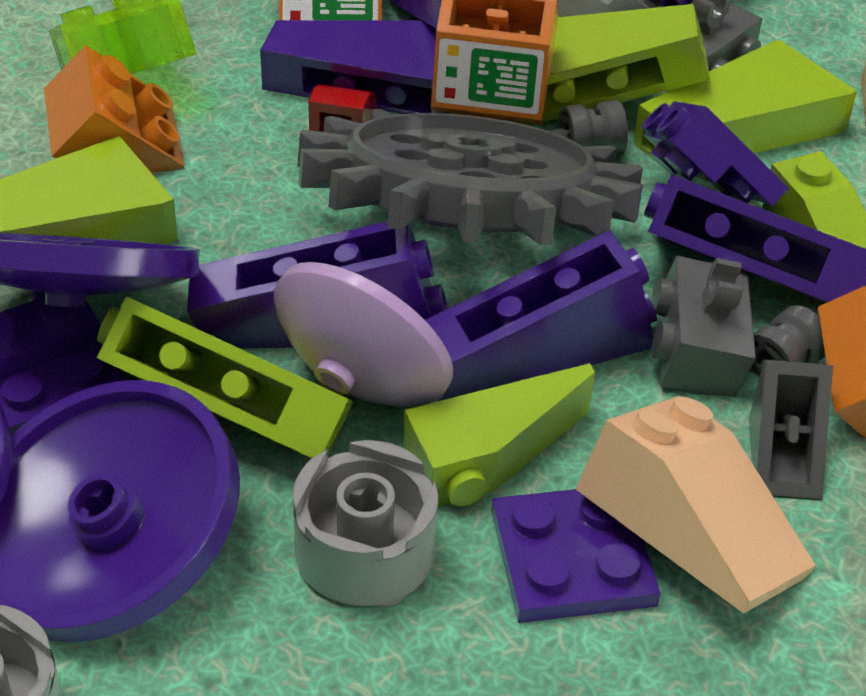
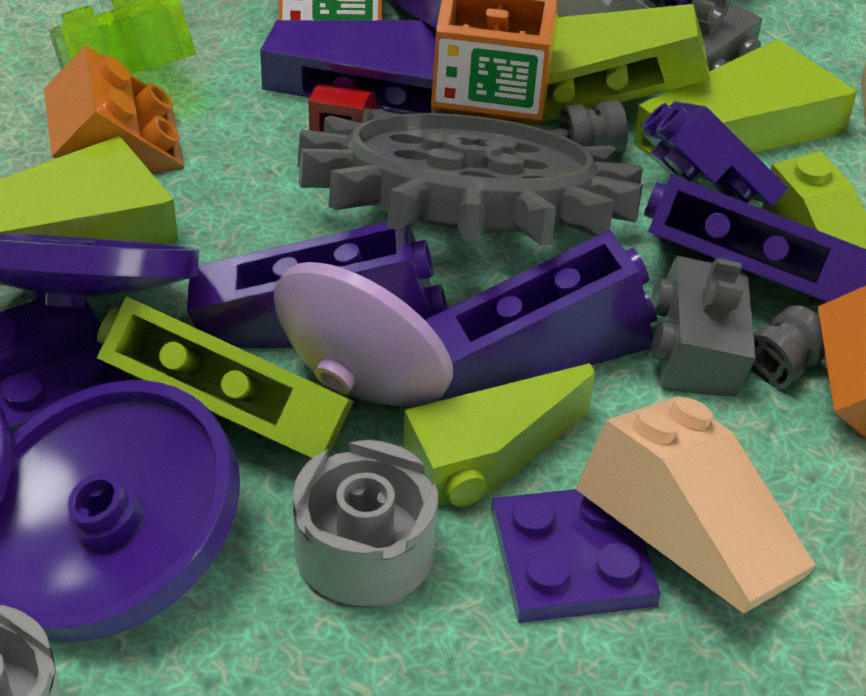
(791, 427): dark grey slope -> none

